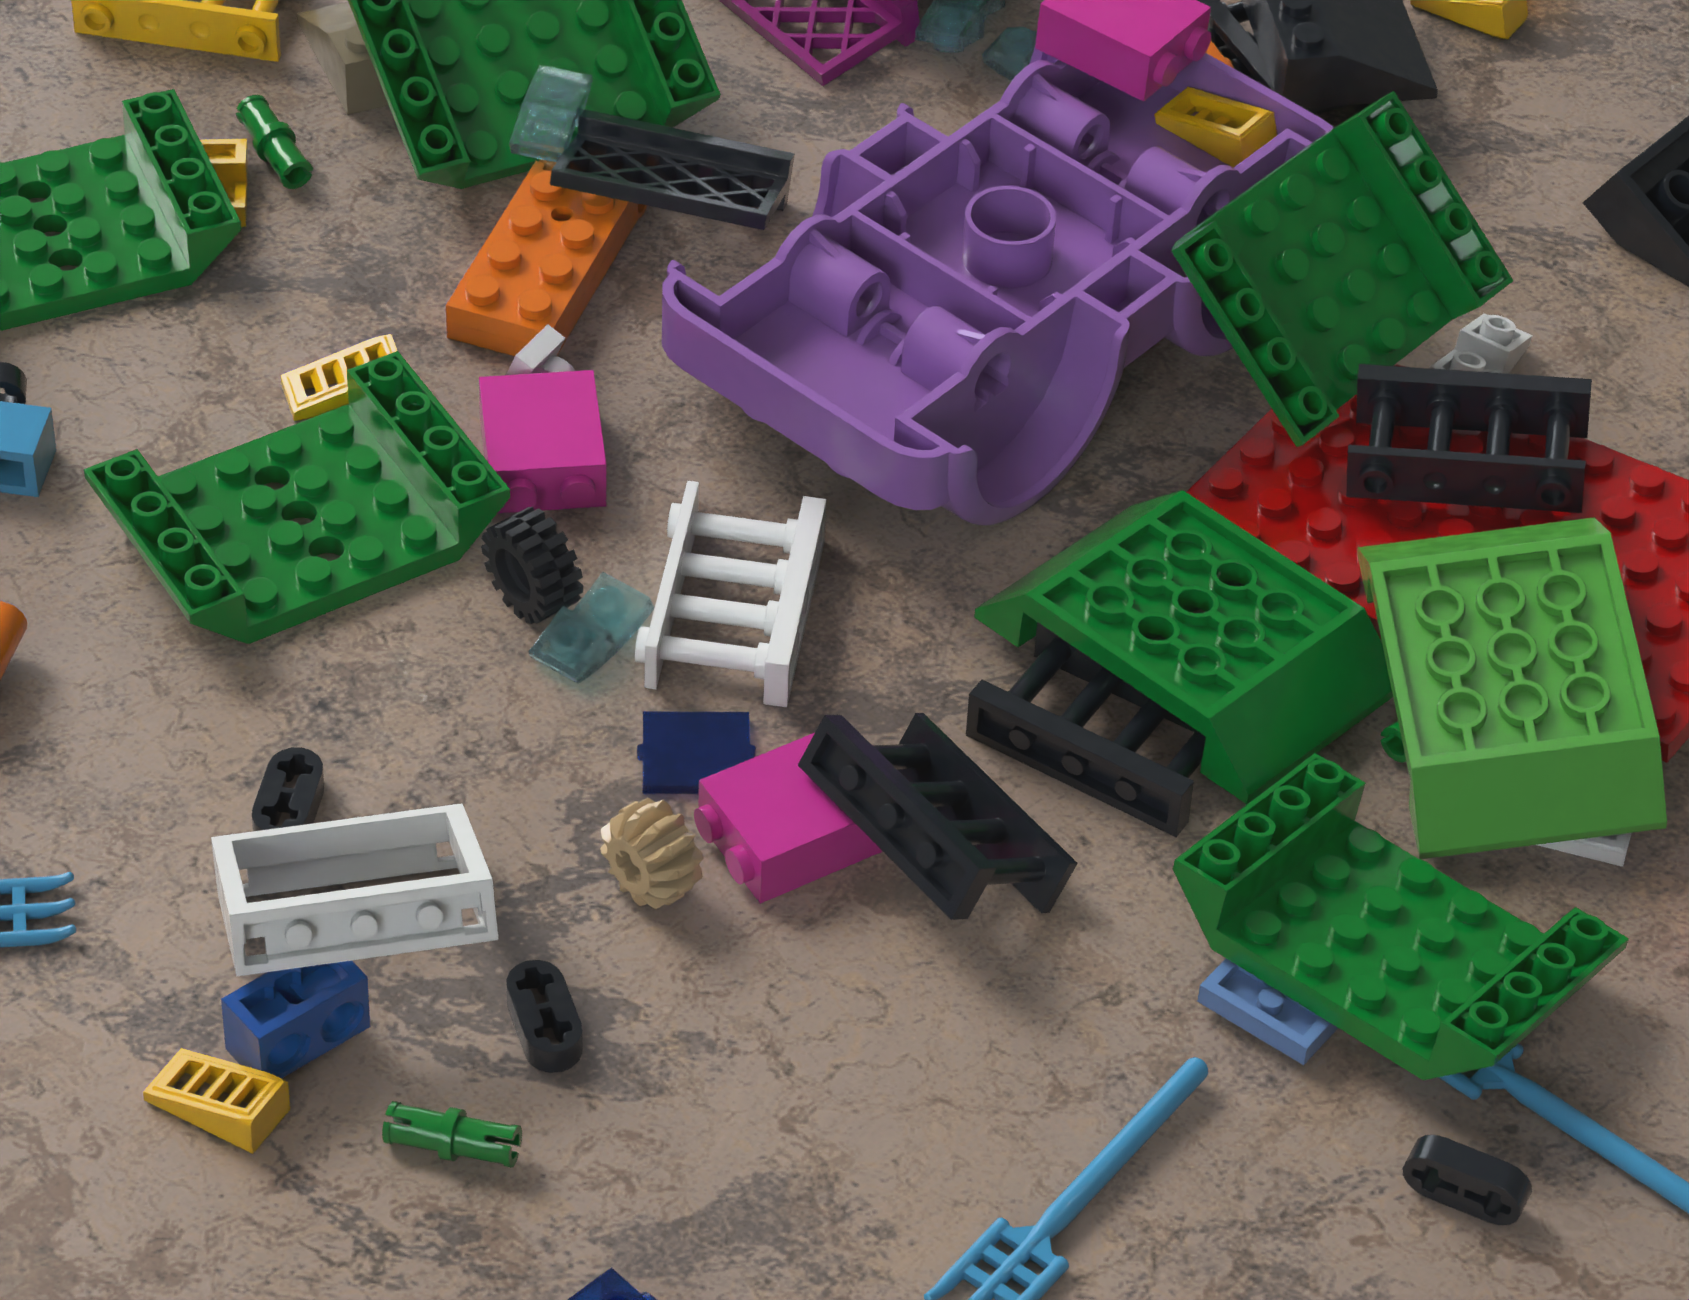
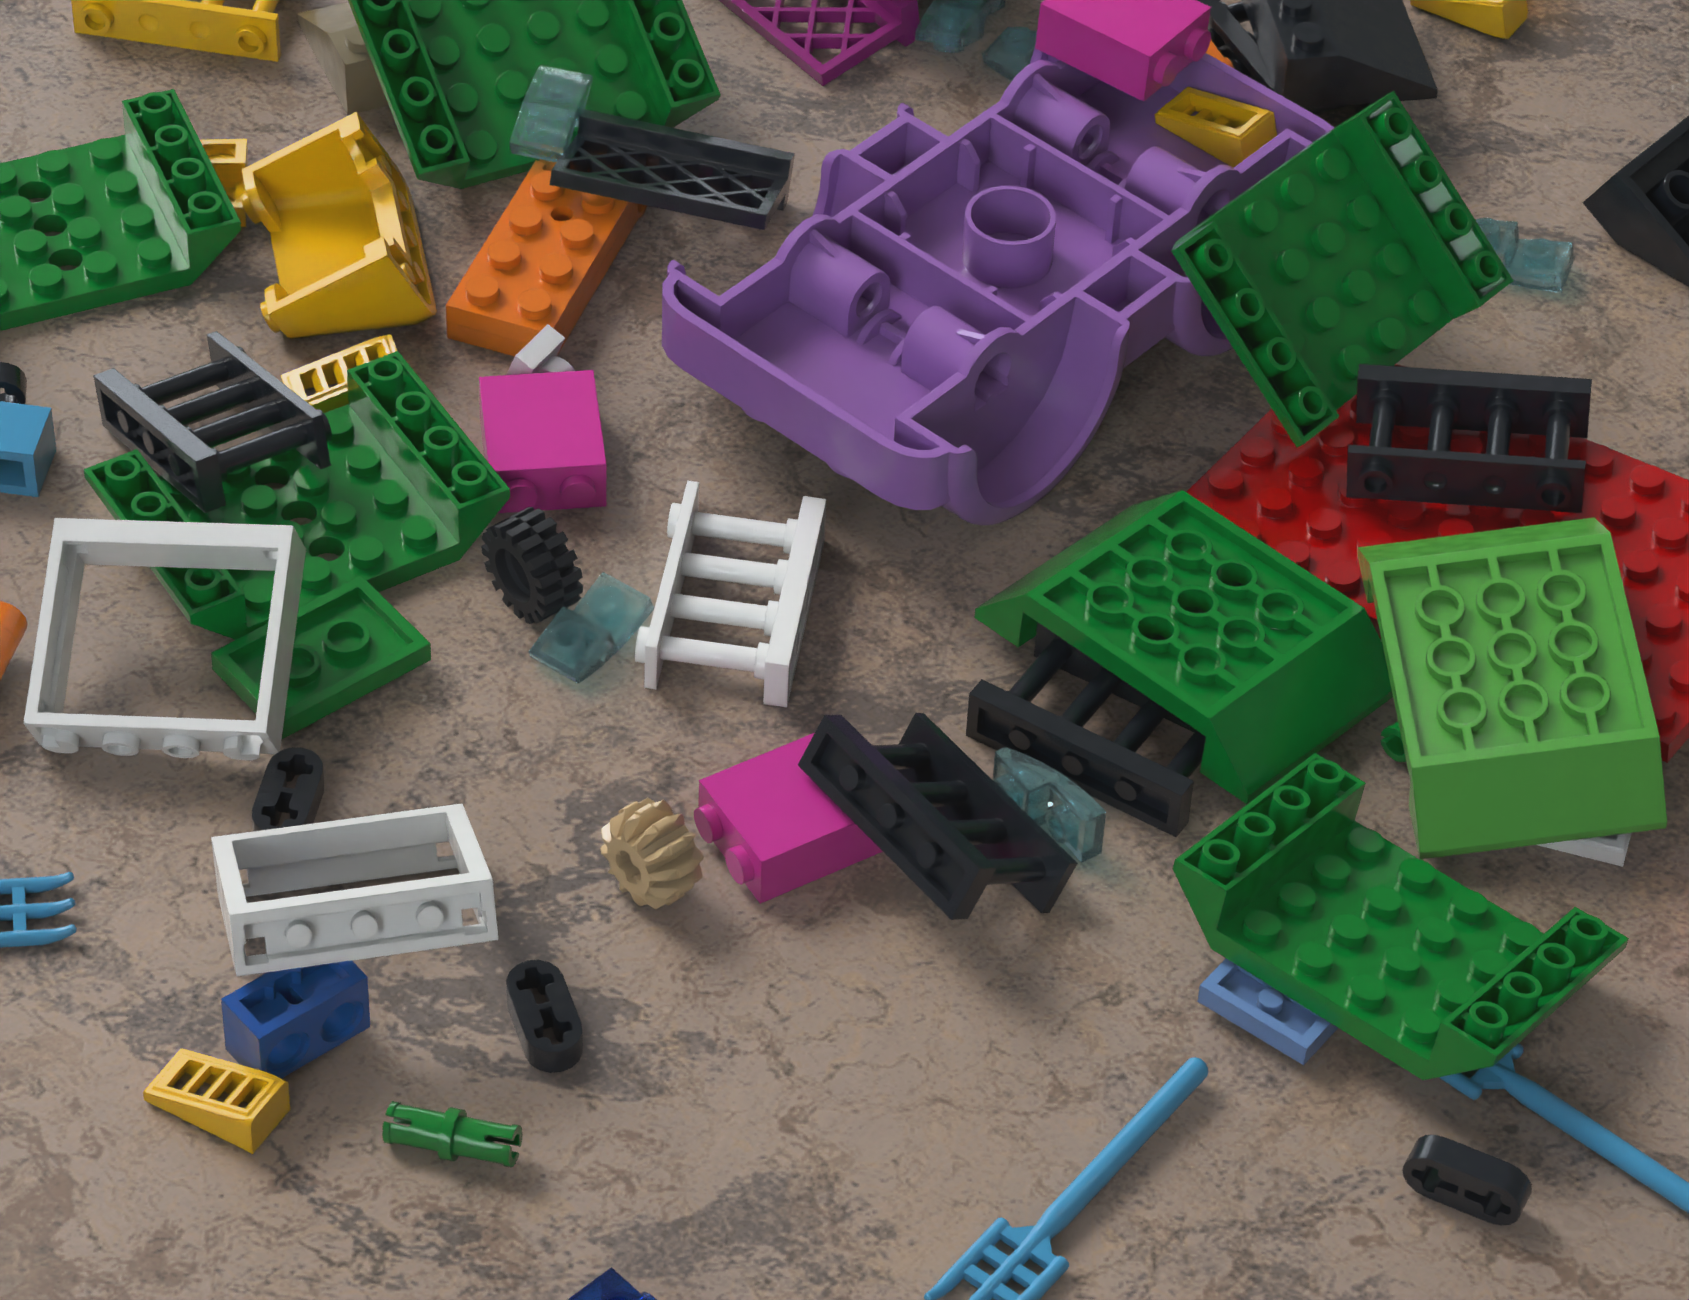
(162, 545): none -> white window
(188, 455): none -> black fence
(274, 141): green pin -> none
(339, 235): none -> yellow windscreen
(341, 651): none -> green plate
(689, 747): clear blue piece -> none
(1052, 800): none -> clear light blue slope
(1486, 345): white slope -> none
(1531, 263): none -> clear light blue slope

